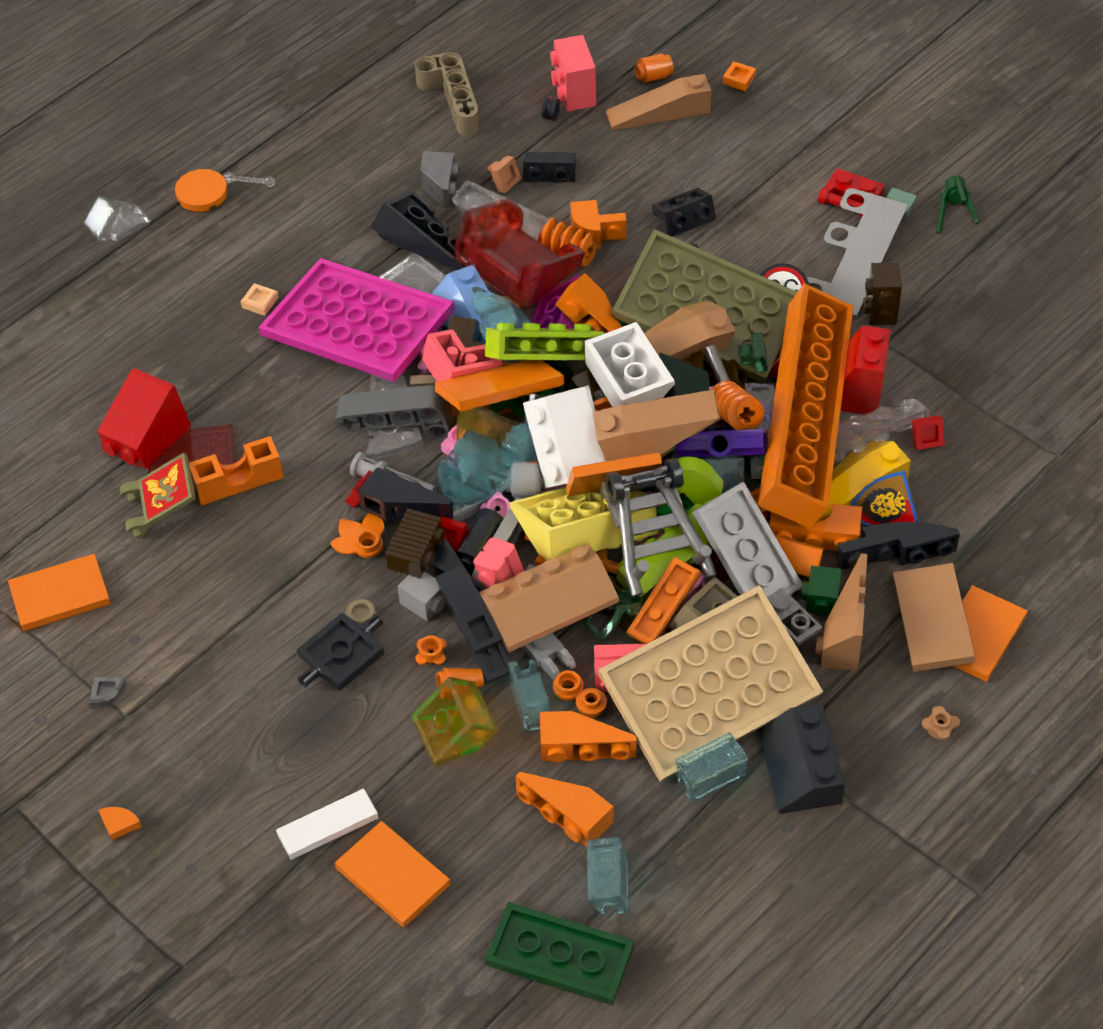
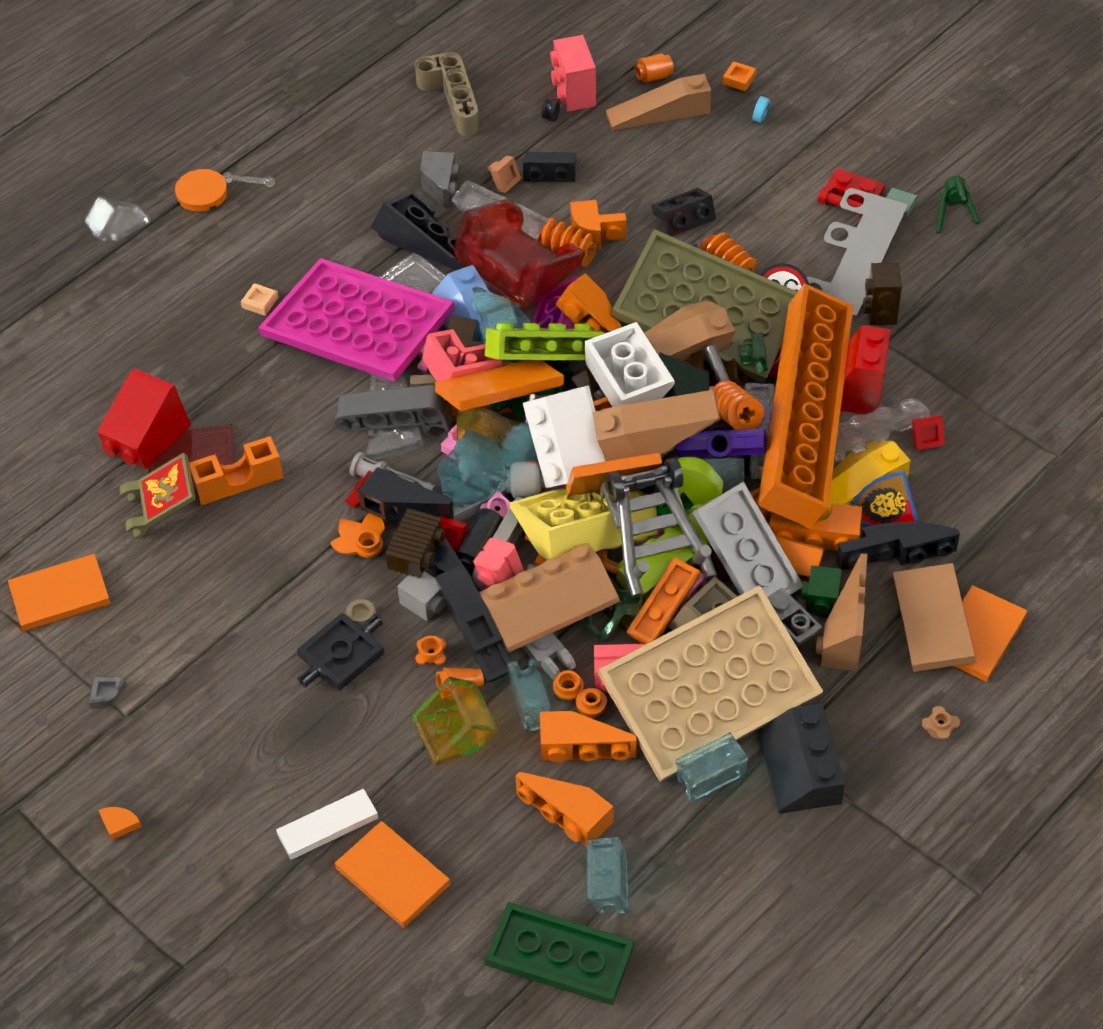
(727, 249): none -> orange piece
(761, 109): none -> medium azure tile

